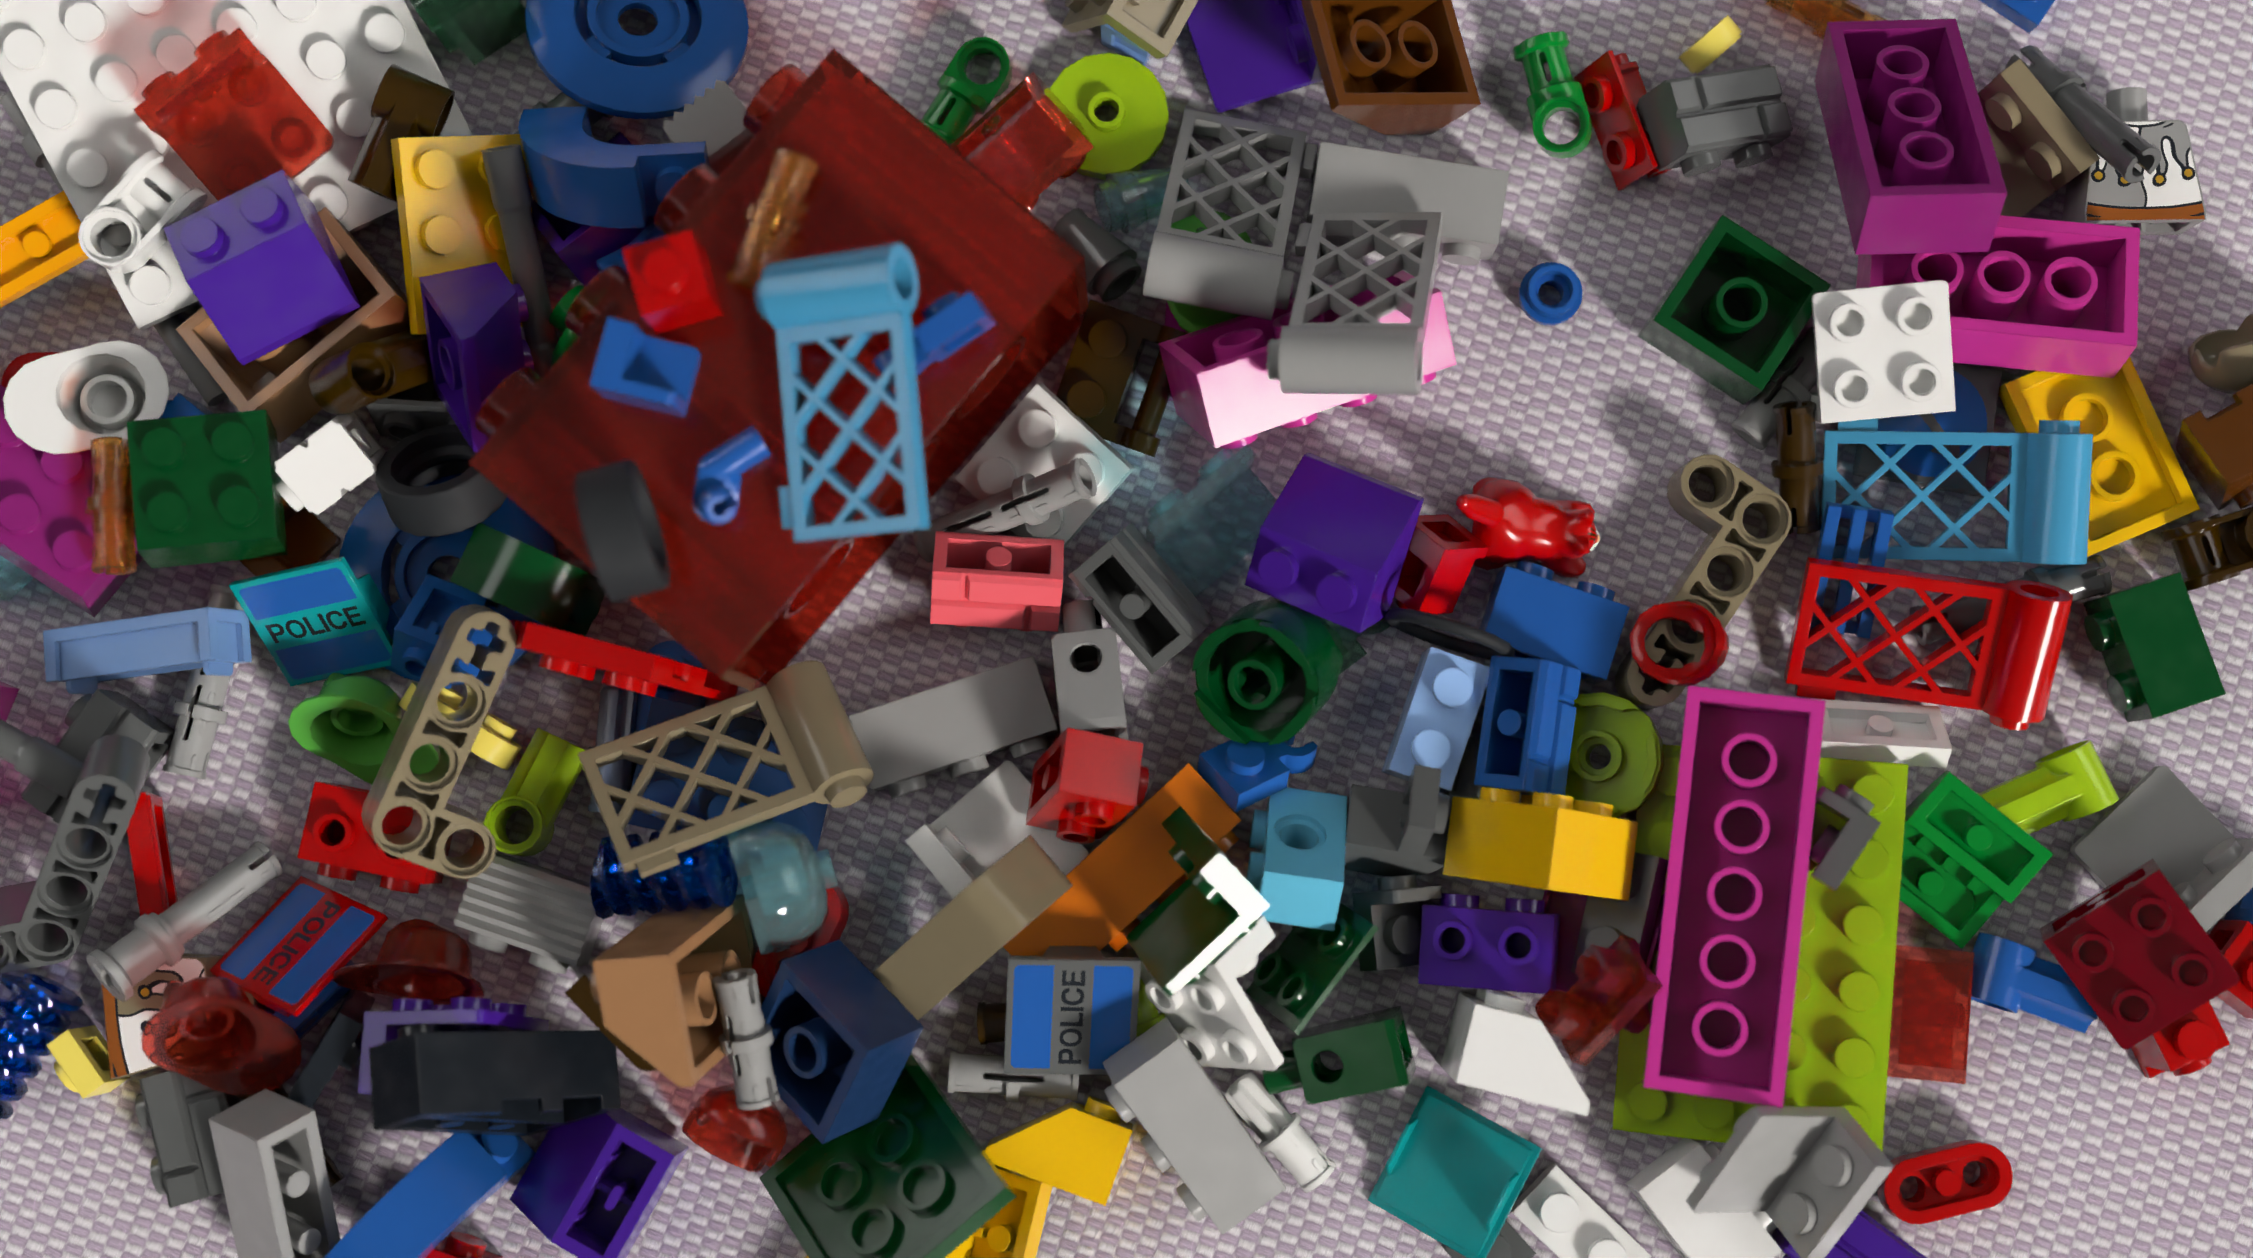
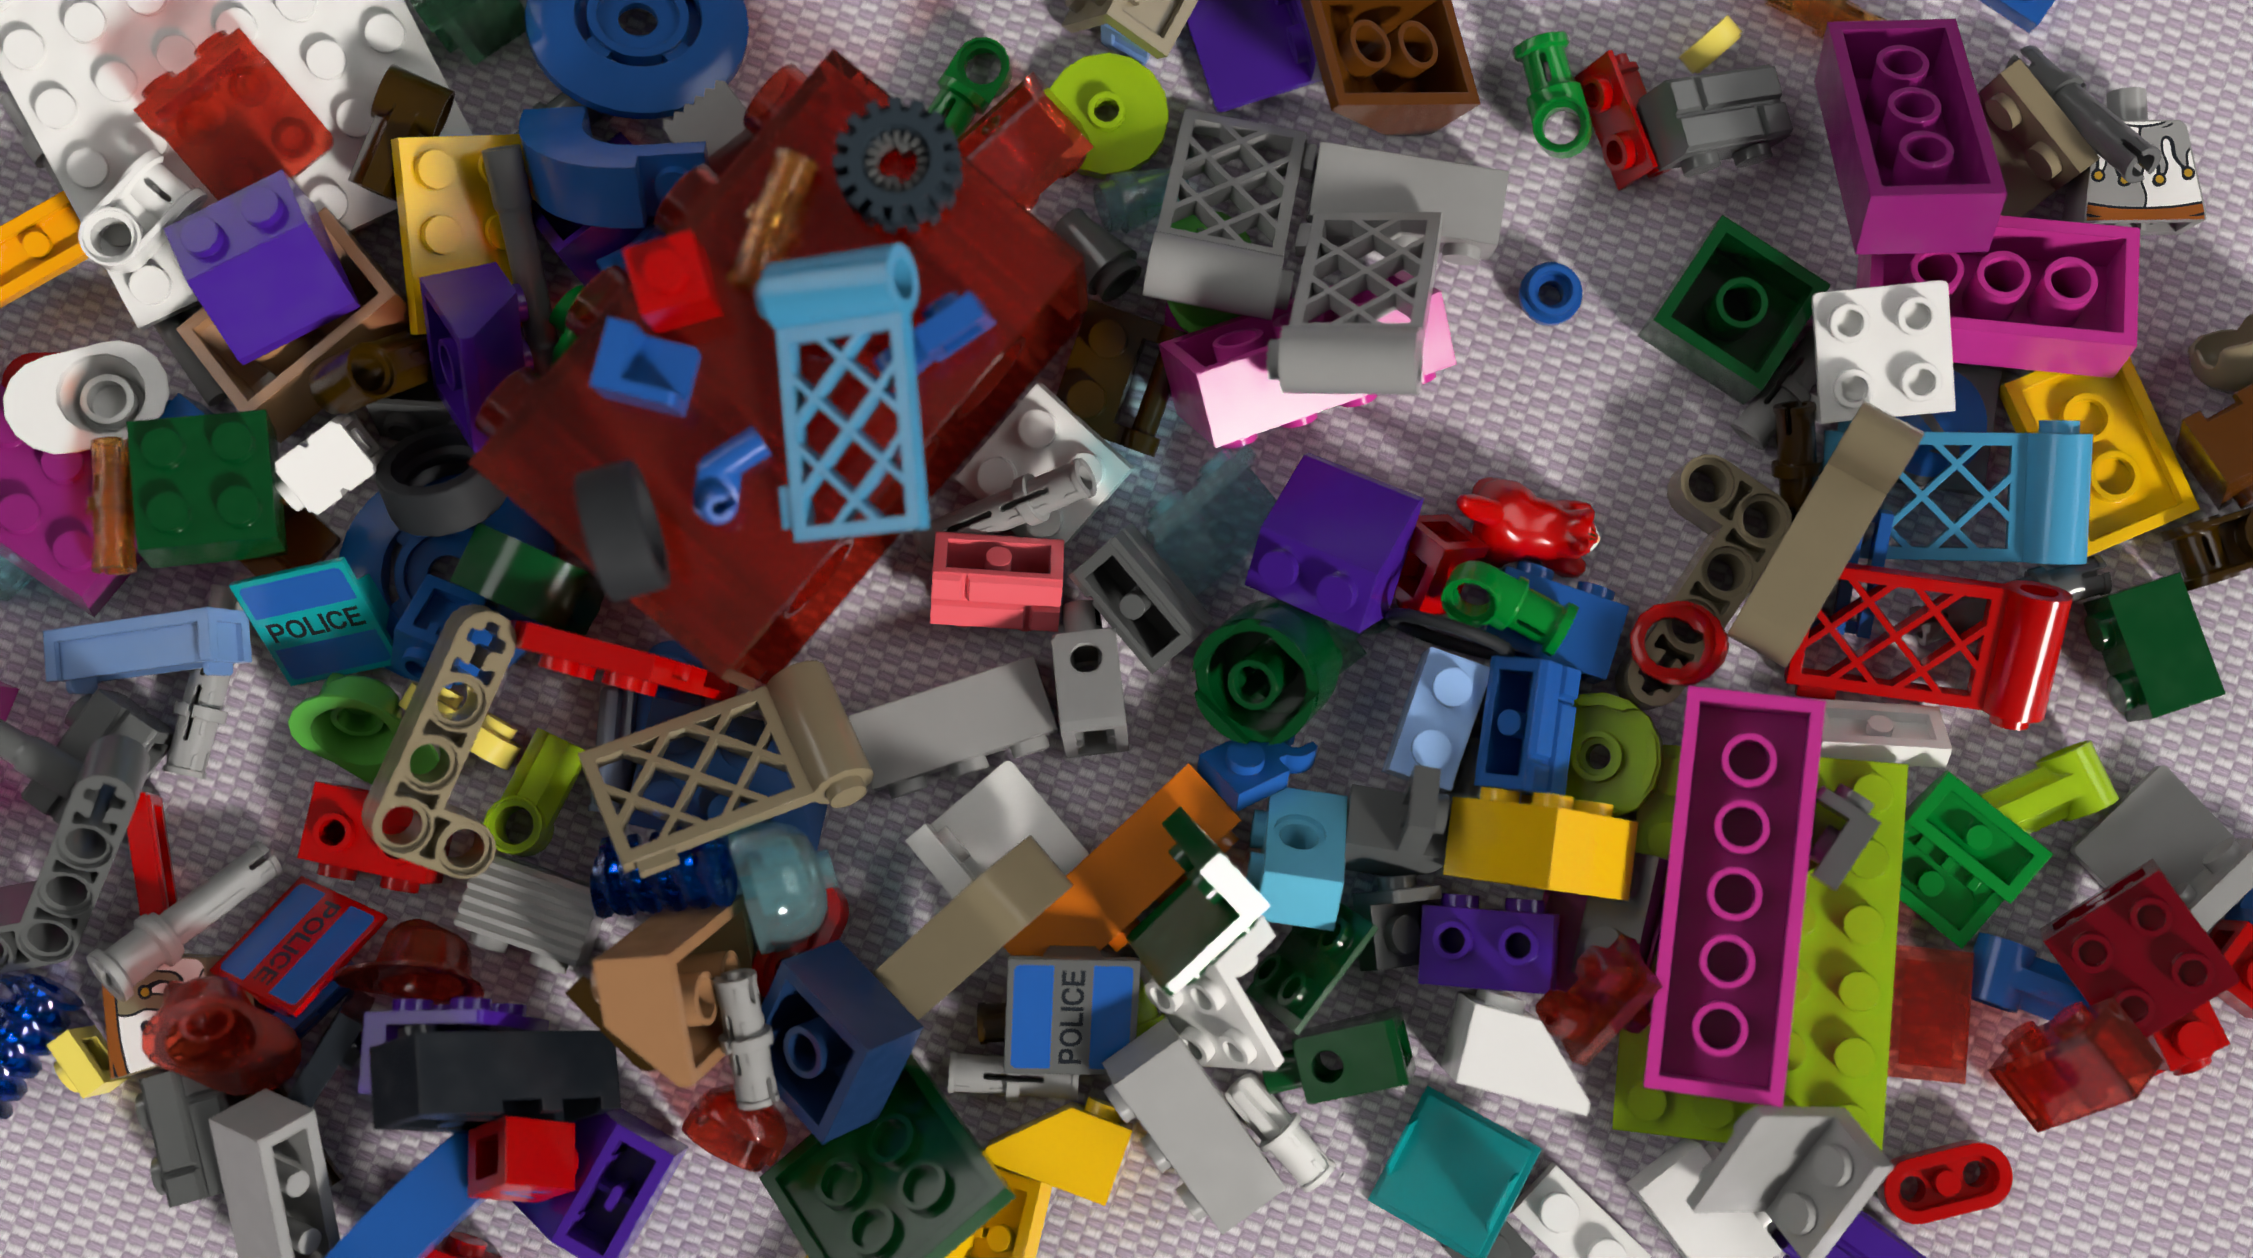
(521, 1159): none -> red brick
(910, 133): none -> black bush
(1086, 785): red brick -> none
(1510, 605): none -> green connector
(1825, 533): none -> dark tan beam
(2075, 1064): none -> clear red brick

